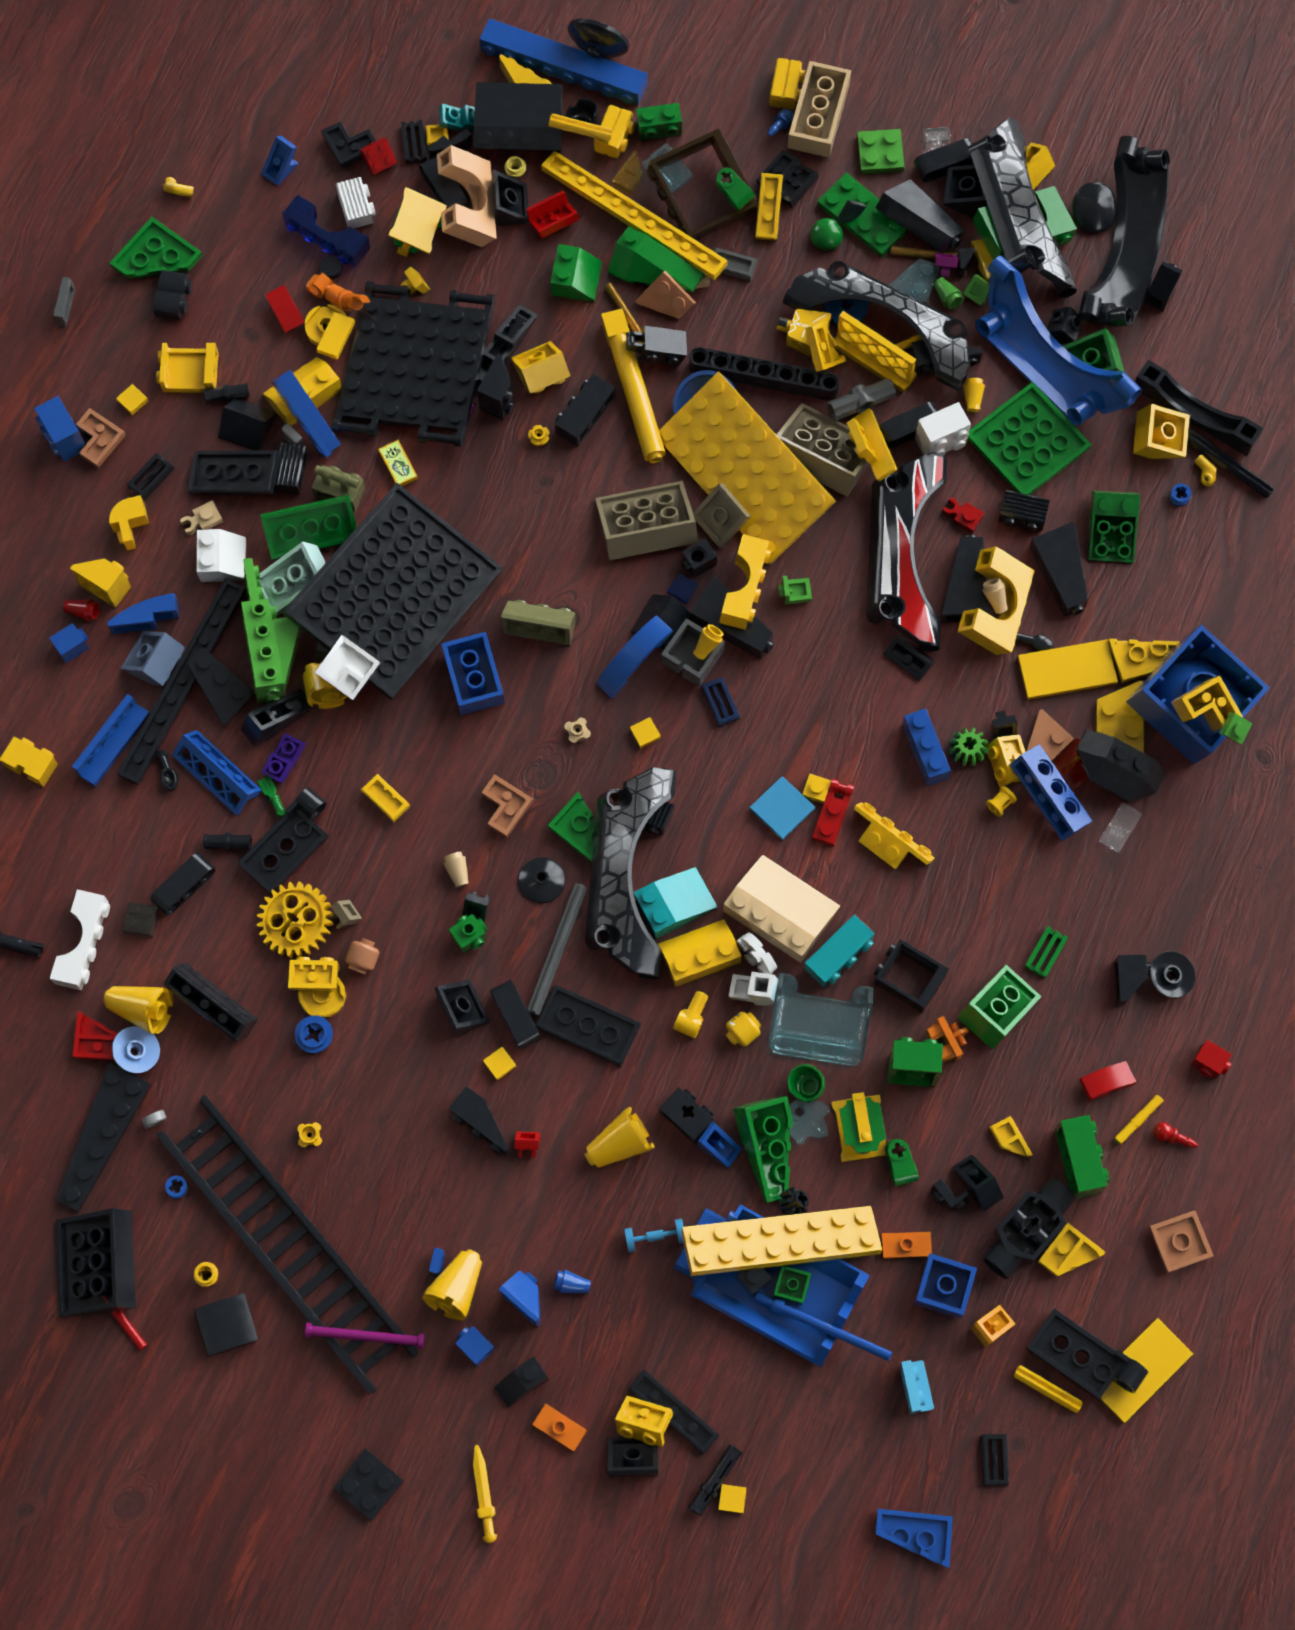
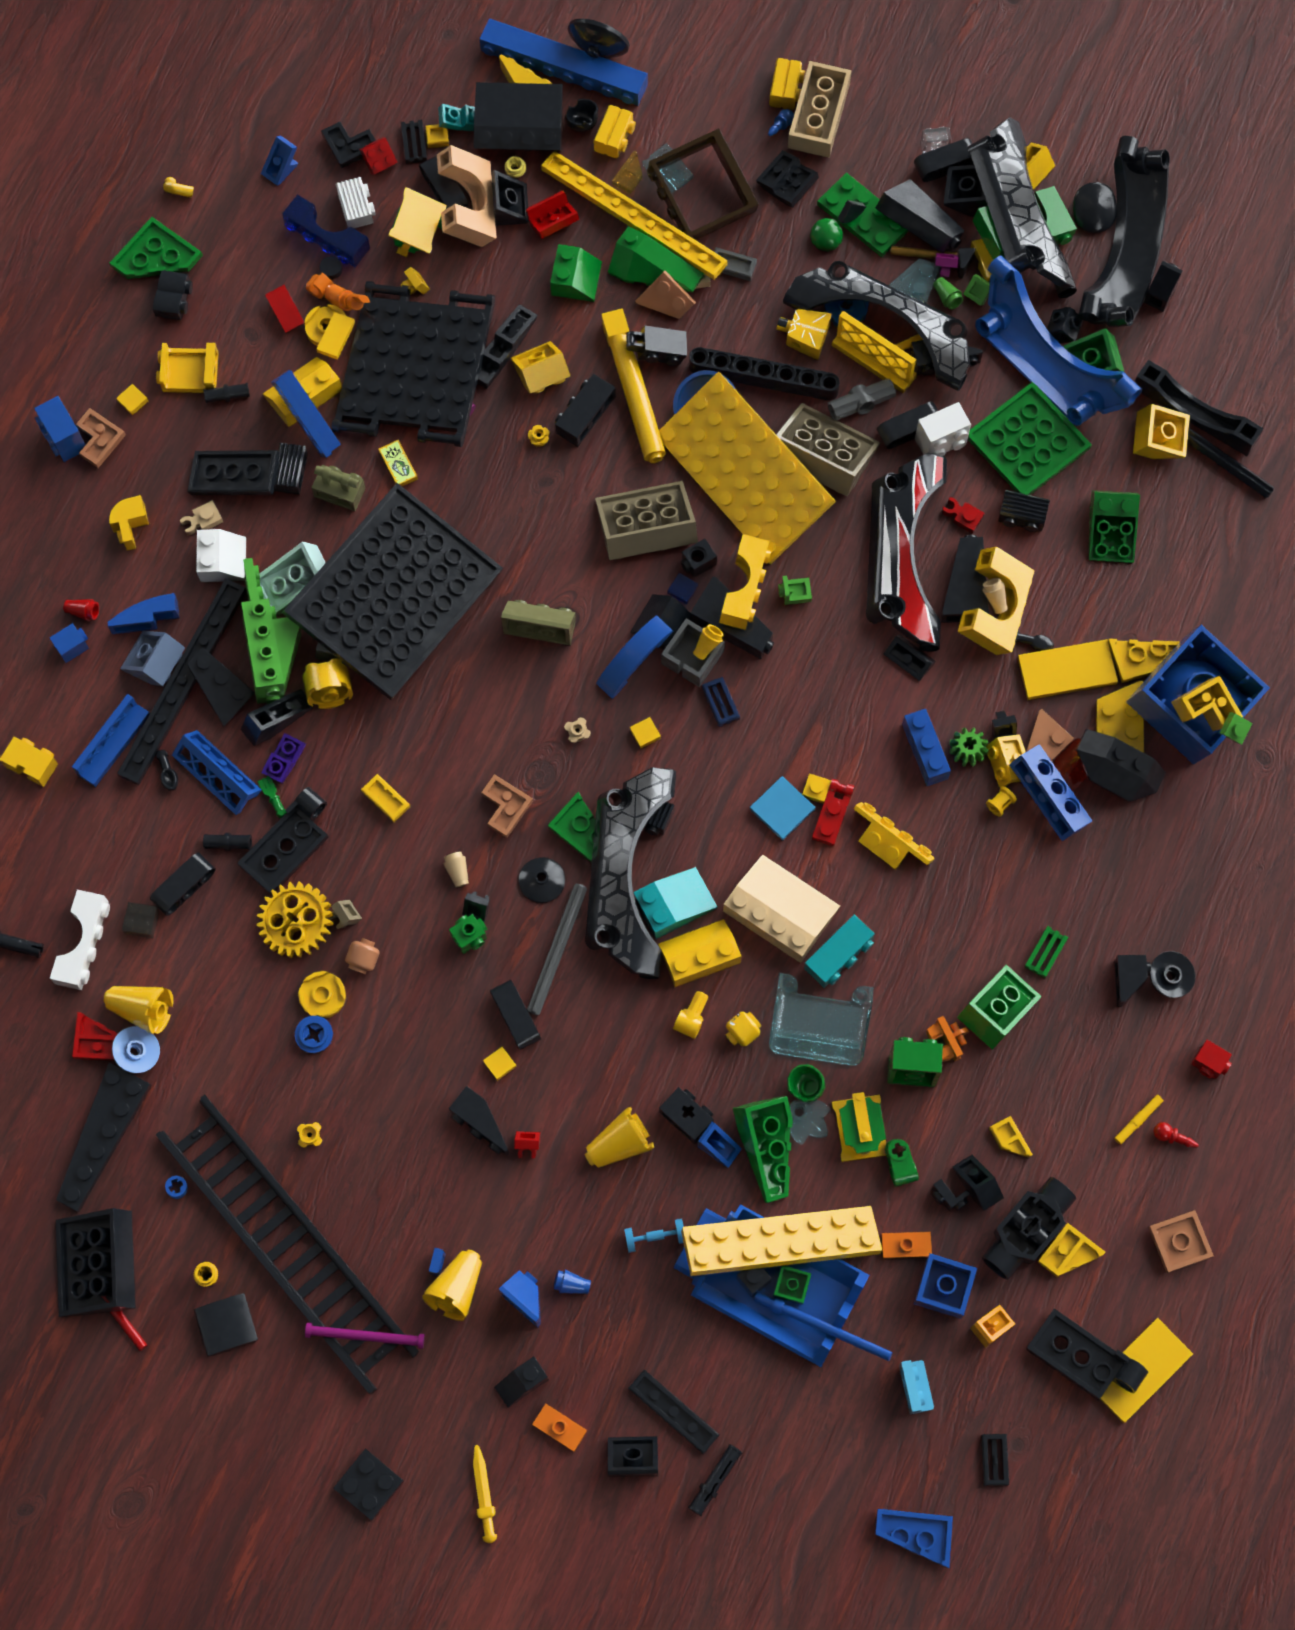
(64, 302): dark grey tile -> none
(102, 579): yellow slope -> none
(154, 1119): light grey tile -> none
(160, 476): black tile -> none
(210, 1002): black brick -> none
(246, 424): black slope -> none
(291, 435): light grey tile -> none
(313, 974): yellow bracket -> none
(316, 523): green plate -> none
(347, 667): white plate -> none
(461, 141): black slope -> none
(461, 1007): black slope -> none
(473, 673): blue brick -> none
(474, 1345): blue brick -> none
(495, 391): black slope -> none
(580, 127): yellow axle -> none
(588, 1025): black tile -> none
(621, 305): pearl gold bar -> none
(643, 1421): yellow bracket -> none
(659, 121): green brick -> none
(721, 515): dark tan plate -> none
(732, 1498): yellow tile -> none
(735, 191): green piece -> none
(756, 954): white plate -> none
(757, 988): white brick -> none
(769, 206): yellow tile -> none
(793, 1201): black gear -> none
(822, 347): yellow wing -> none
(871, 444): yellow bracket -> none
(880, 151): bright green plate -> none
(927, 962): black window -> none
(973, 393): yellow cone -> none
(1048, 1389): yellow axle -> none
(1061, 565): black slope -> none
(1081, 1156): green brick -> none
(1106, 1080): red slope -> none
(1120, 827): clear slope -> none
(1180, 501): blue bush -> none
(1208, 474): yellow arm -> none

